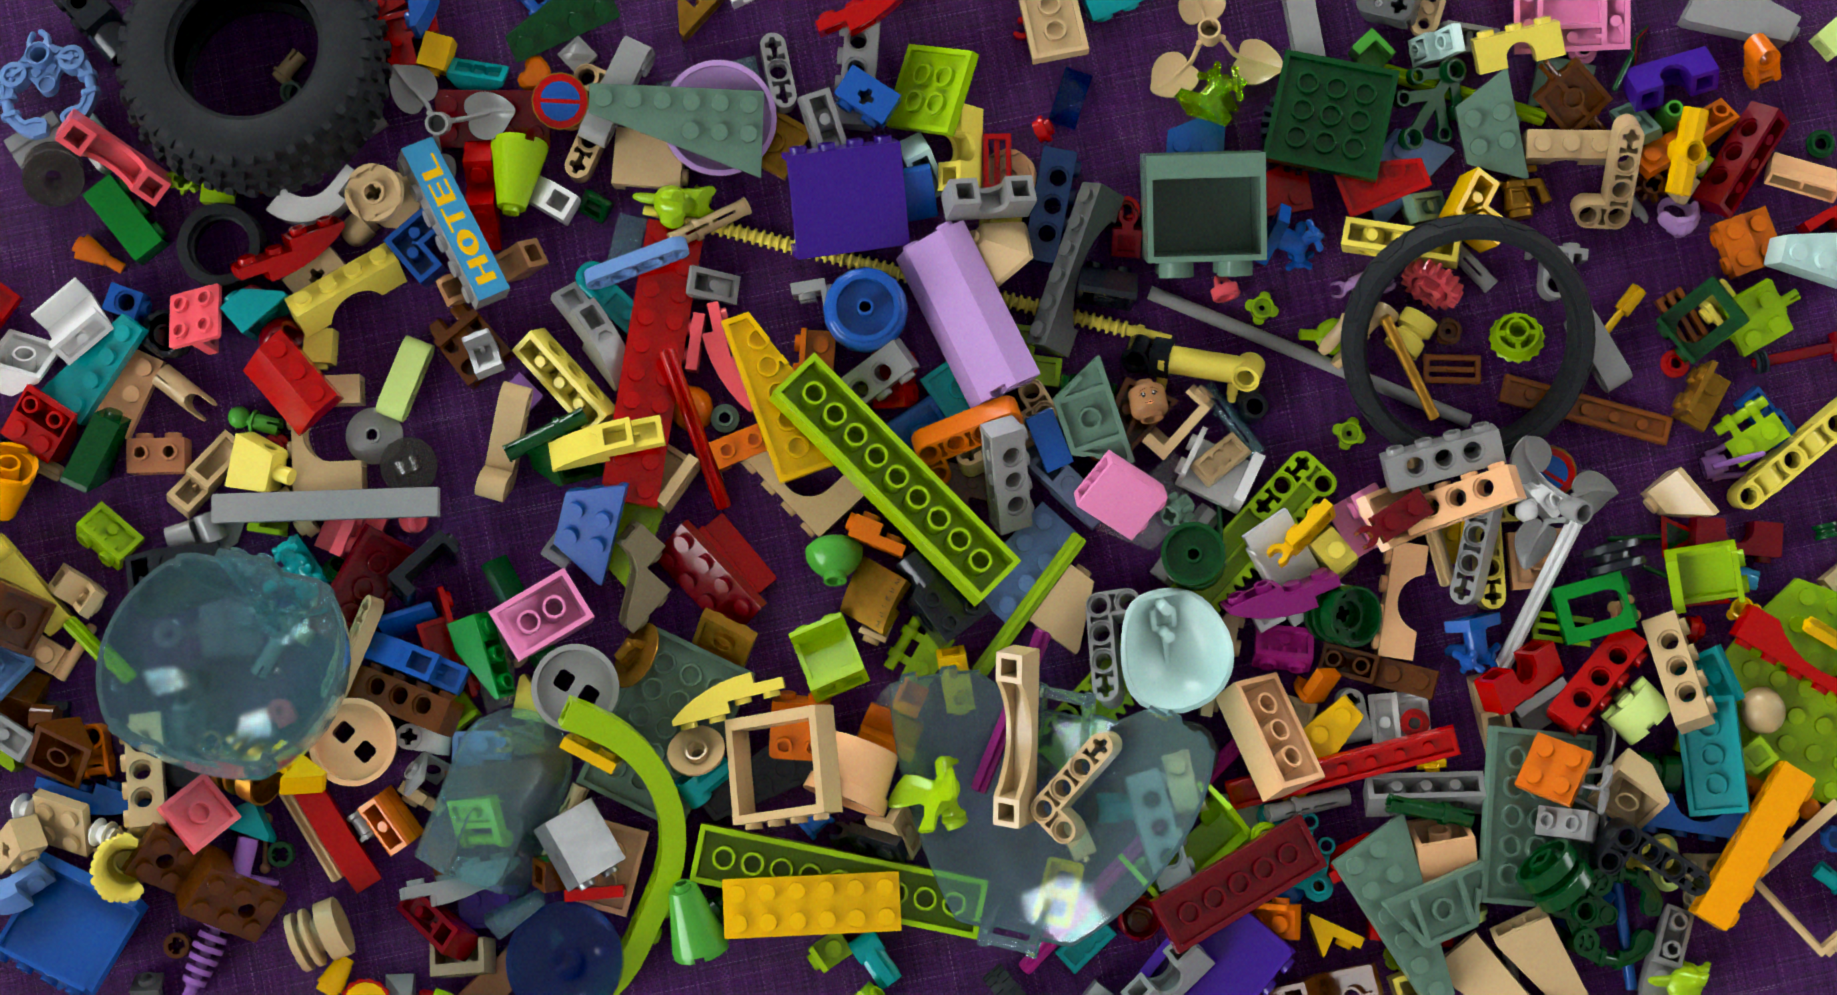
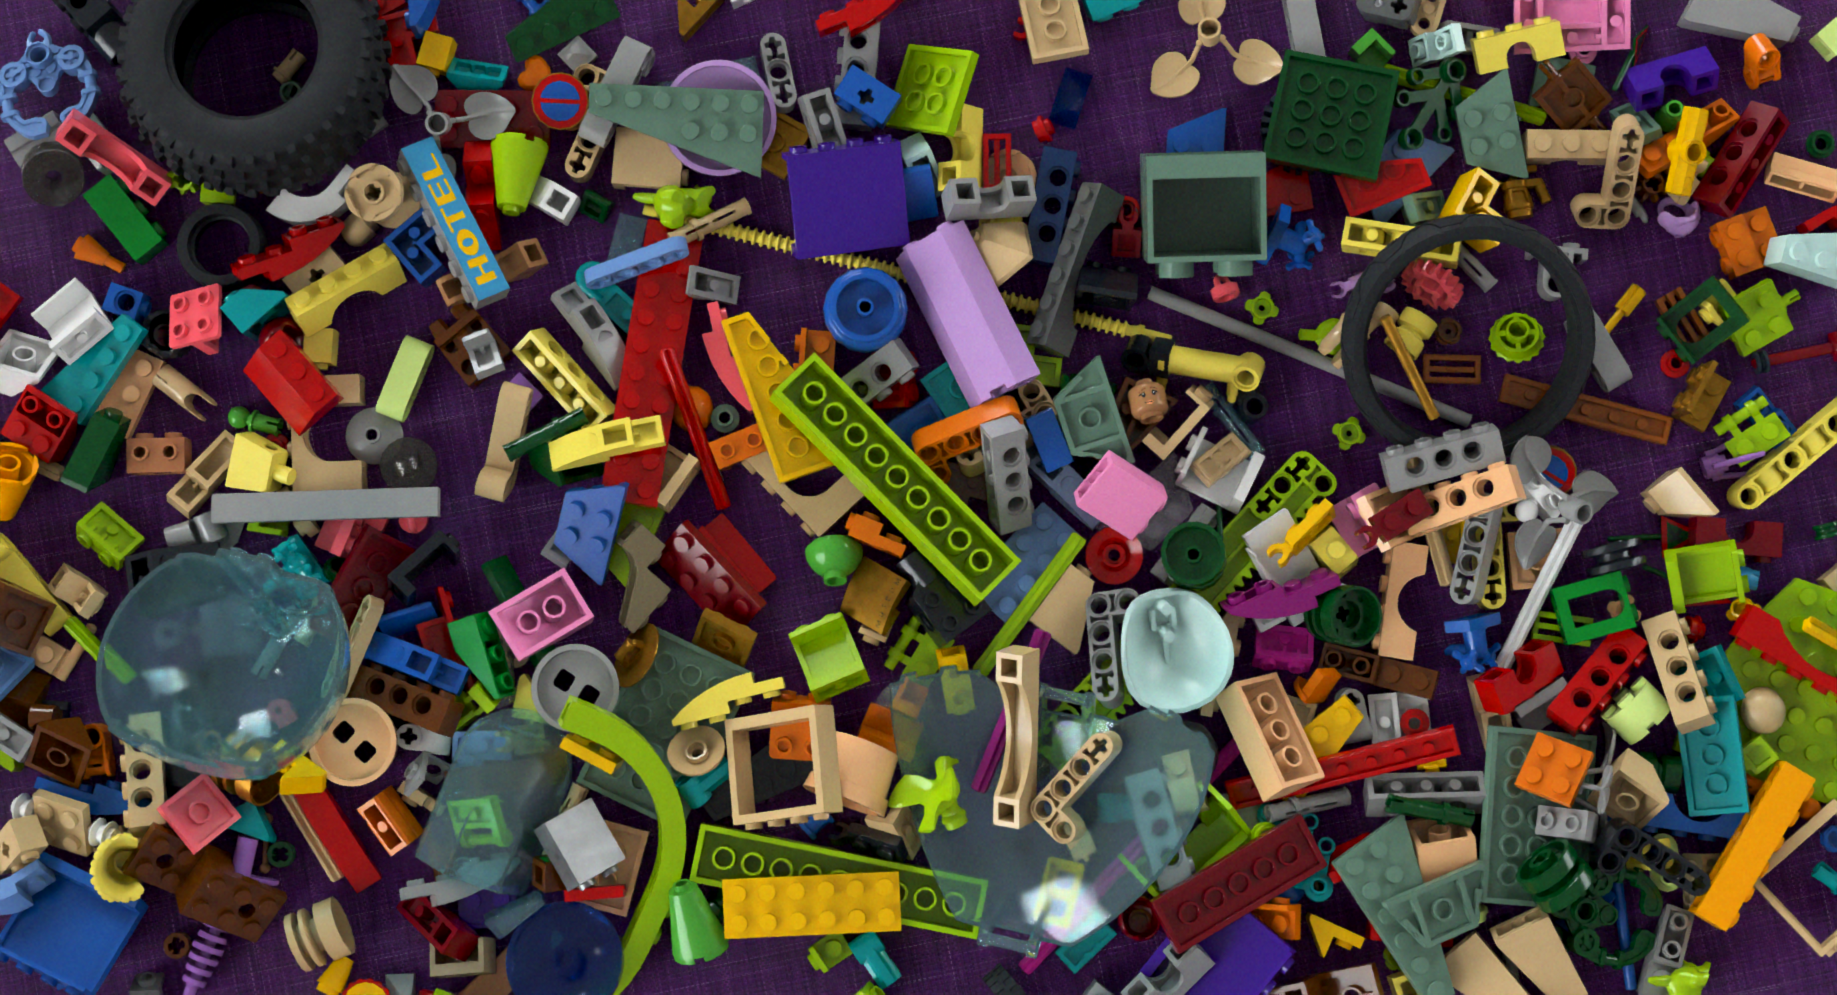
(361, 827): light grey bush -> none
(482, 697): none -> lime tile
(693, 352): coral plate -> none
(809, 290): light grey bracket -> none
(1110, 570): none -> red dish
(1177, 509): sand green gear -> none
(1215, 97): clear neon green piece -> none

